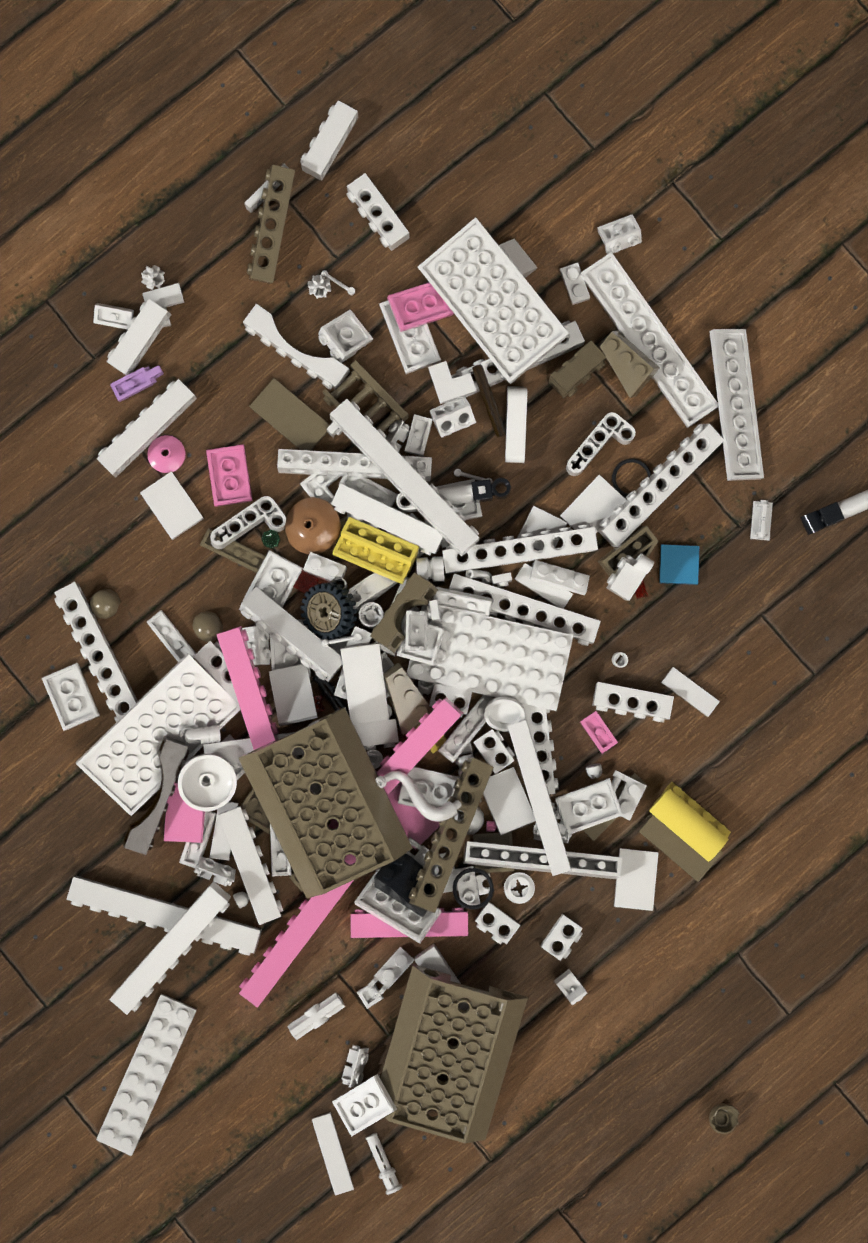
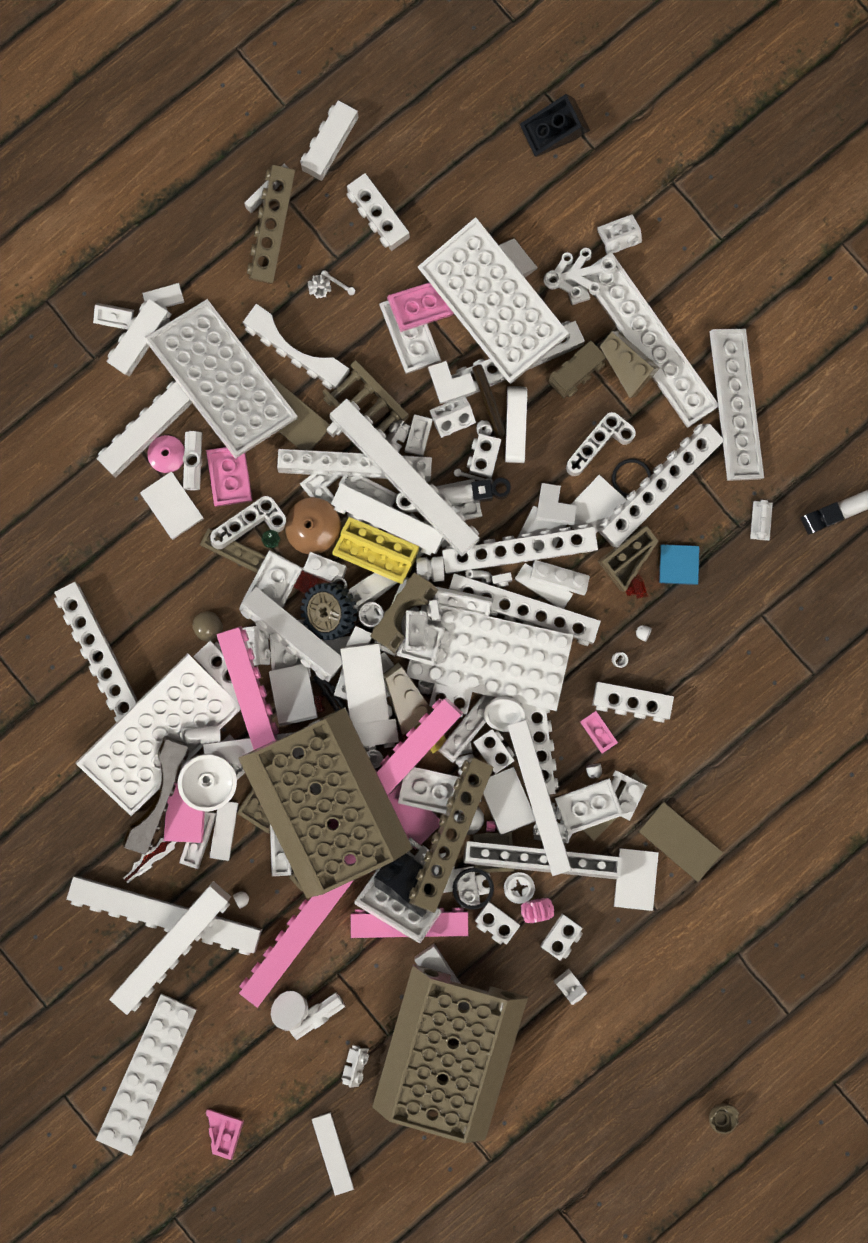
(70, 696): white tile -> none
(104, 603): dark tan hair -> none
(135, 382): lavender hinge -> none
(146, 861): none -> white sword
(153, 277): white gear -> none
(170, 636): white tile -> none
(193, 448): none -> white piece
(221, 378): none -> white plate
(223, 873): white hinge -> none
(224, 1133): none -> bright pink wing
(249, 864): white brick -> none
(289, 1010): none -> white tile
(344, 336): white plate -> none
(357, 637): white hinge -> none
(364, 1105): white tile -> none
(368, 997): white tile -> none
(387, 1173): white pin -> none
(390, 971): white hinge -> none
(430, 812): white animal -> none
(487, 428): none -> white hinge
(488, 457): none -> white brick
(537, 910): none -> bright pink gear
(551, 510): none -> white tile
(554, 125): none -> black slope
(576, 273): none -> white plant
(629, 575): white hinge -> none
(643, 632): none -> white hinge
(690, 692): white tile -> none
(690, 822): light yellow brick -> none

